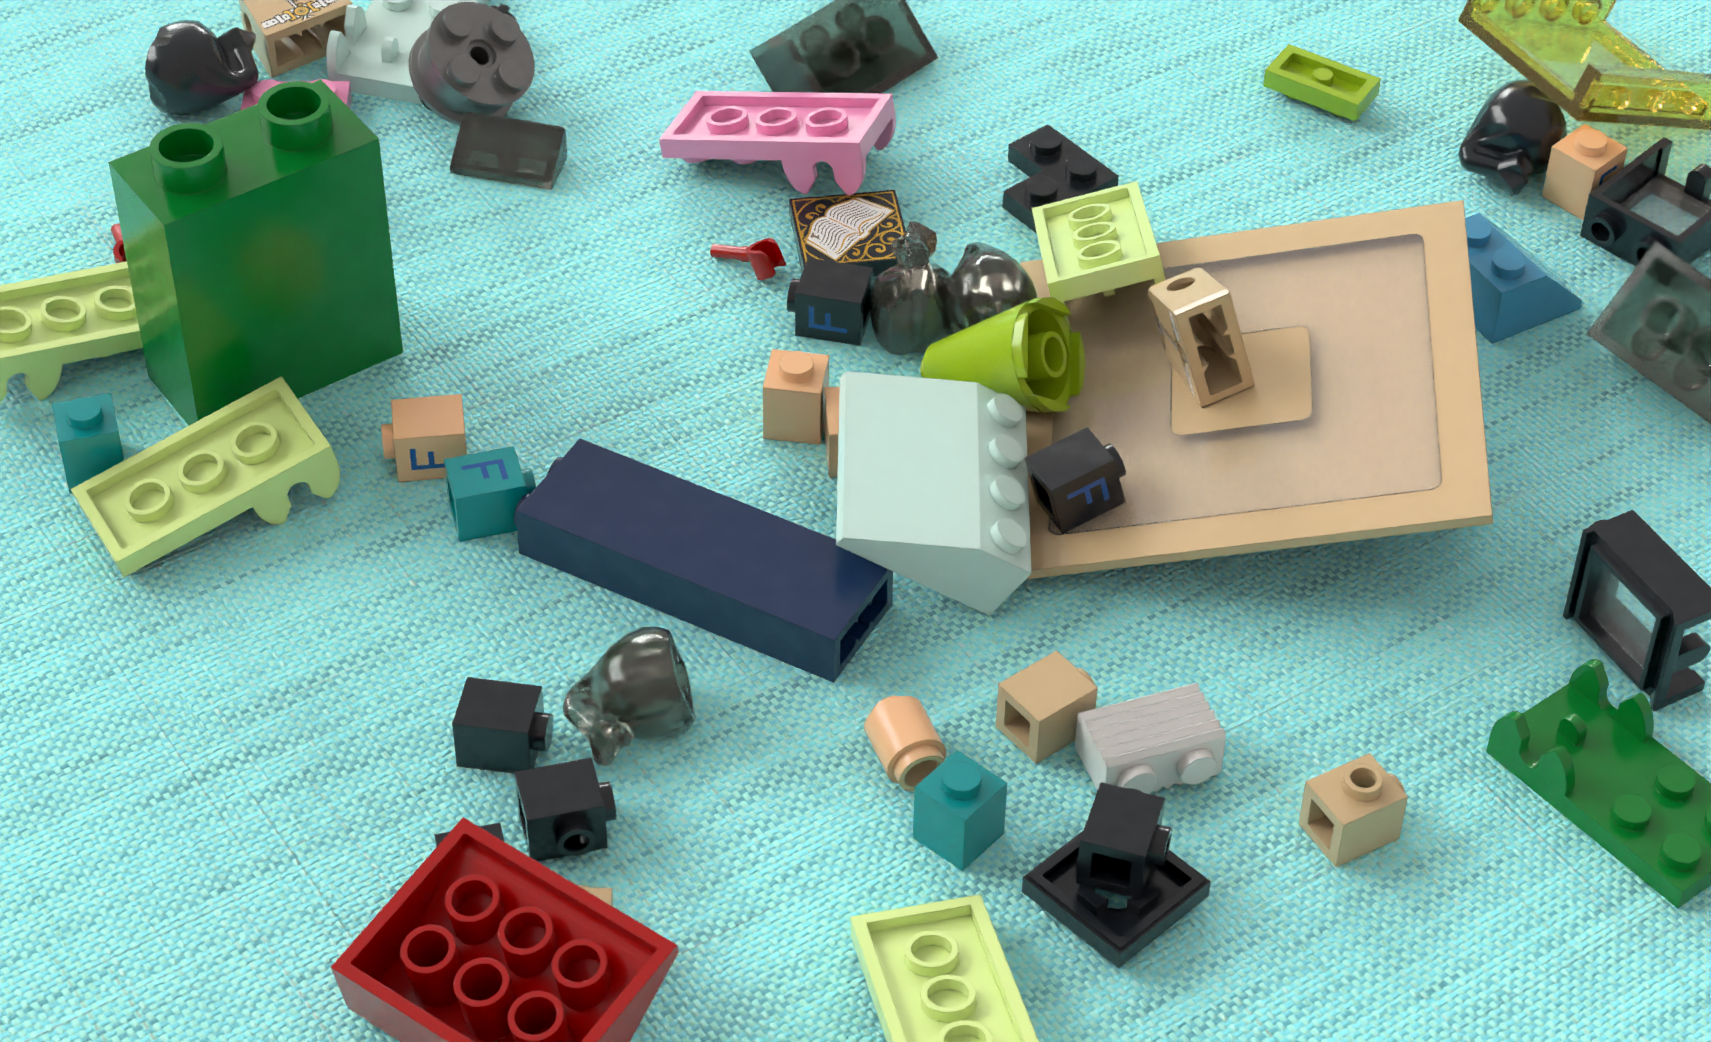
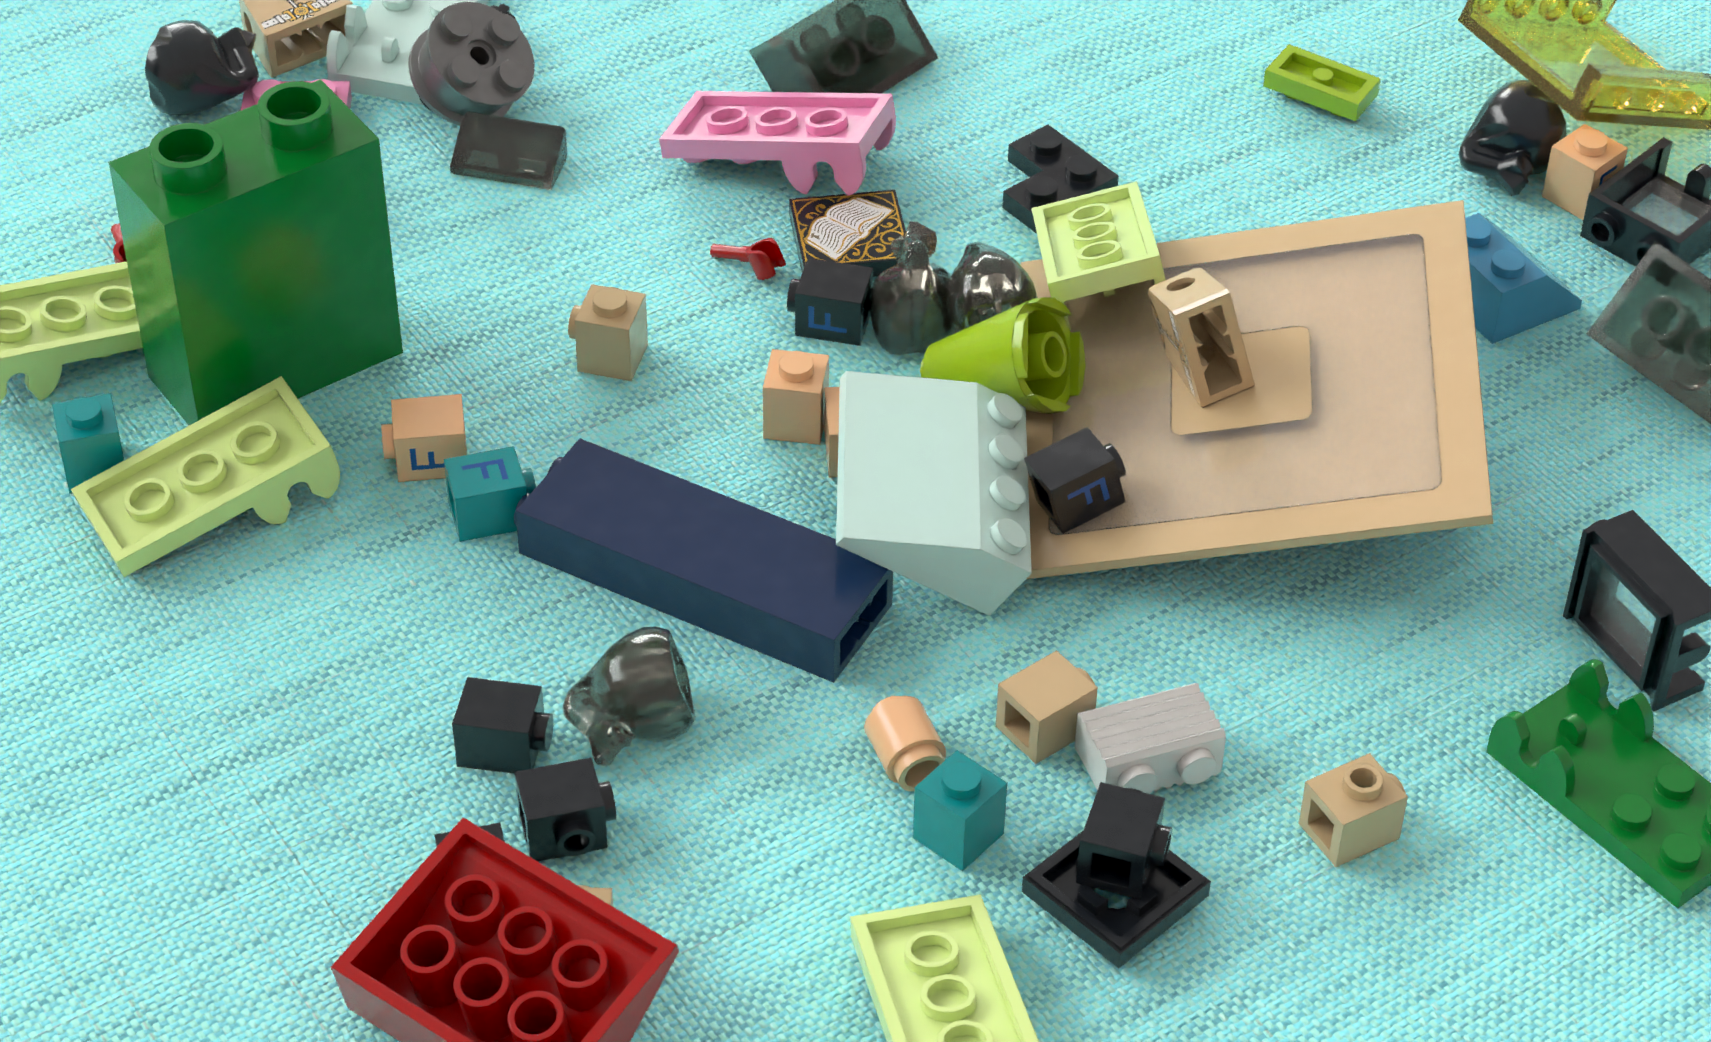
(609, 332): none -> tan brick

